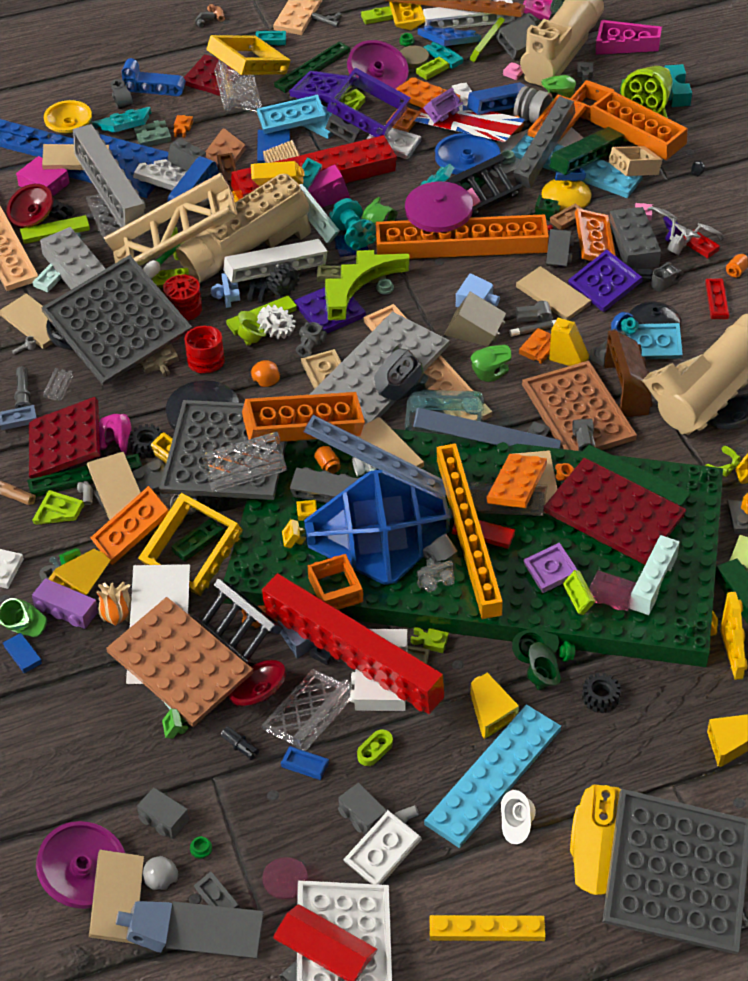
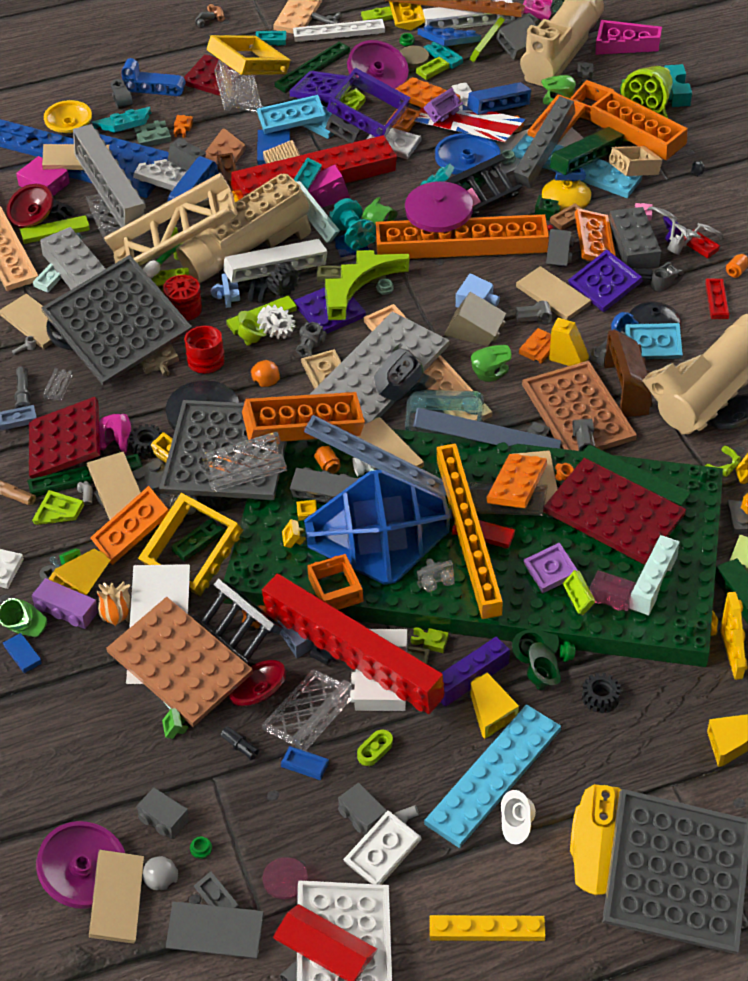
(147, 924): sand blue torso -> none
(265, 172): yellow slope -> none
(338, 30): none -> white plate
(439, 549): dark grey piece -> none
(487, 658): none -> dark purple brick
(513, 71): bright pink plate -> none
(531, 103): light grey wheel -> none
(532, 328): dark grey bar -> none
(629, 329): teal plate -> none

